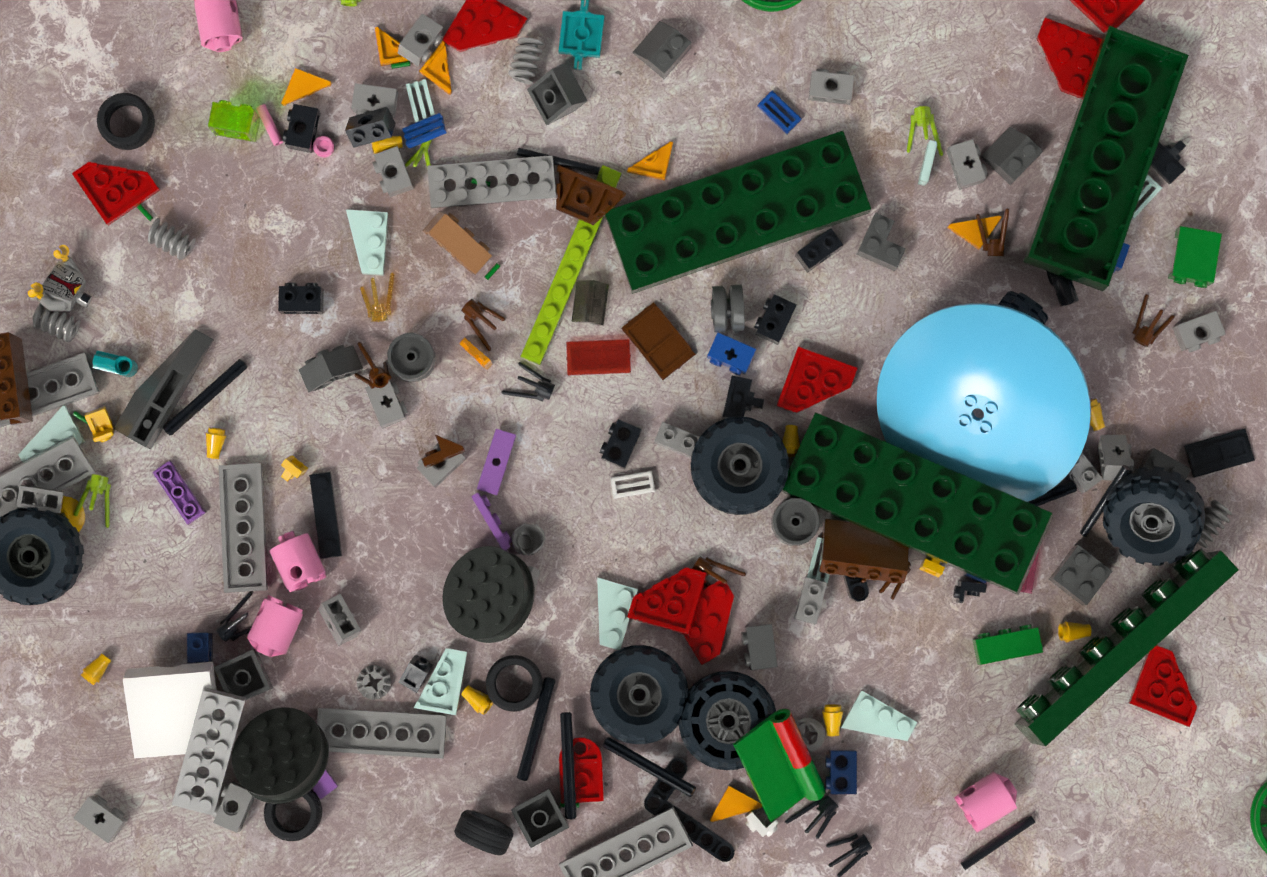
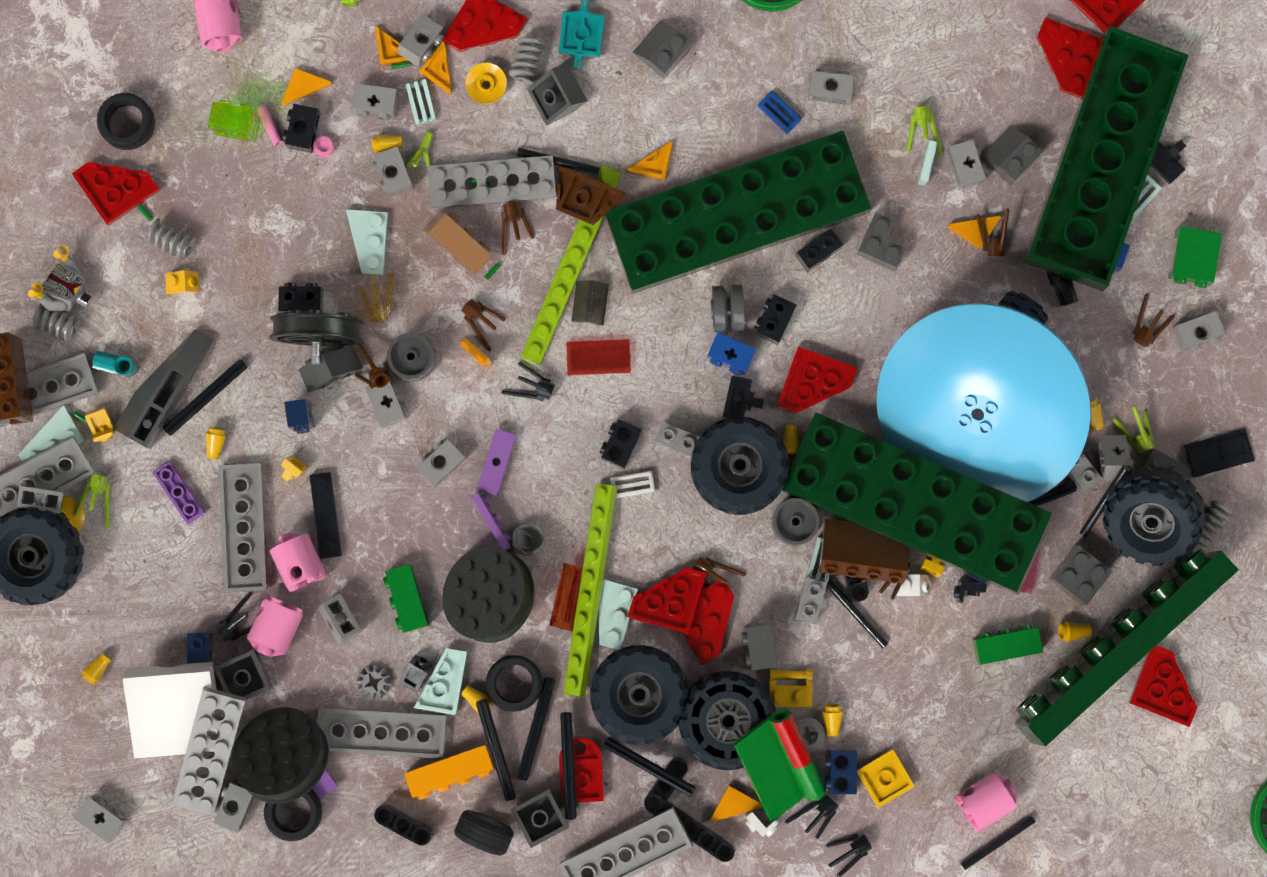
(182, 282): none -> yellow bracket
(299, 415): none -> dark blue brick
(316, 330): none -> pearl dark grey wheel
(370, 127): black brick -> none
(392, 824): none -> black beam
(405, 599): none -> green brick
(424, 127): blue tile -> none
(448, 450): reddish brown slope -> none
(449, 771): none -> light orange brick
(486, 73): none -> yellow dish
(496, 750): none -> black axle
(513, 213): none -> reddish brown plant
(566, 598): none -> clear red piece
(590, 590): none -> lime plate
(658, 341): reddish brown piece -> none
(791, 694): none -> yellow plate
(856, 614): none -> black piece
(877, 718): light aqua wing -> none
(885, 778): none -> yellow plate
(915, 586): none -> white bracket
(1144, 440): none -> lime plant

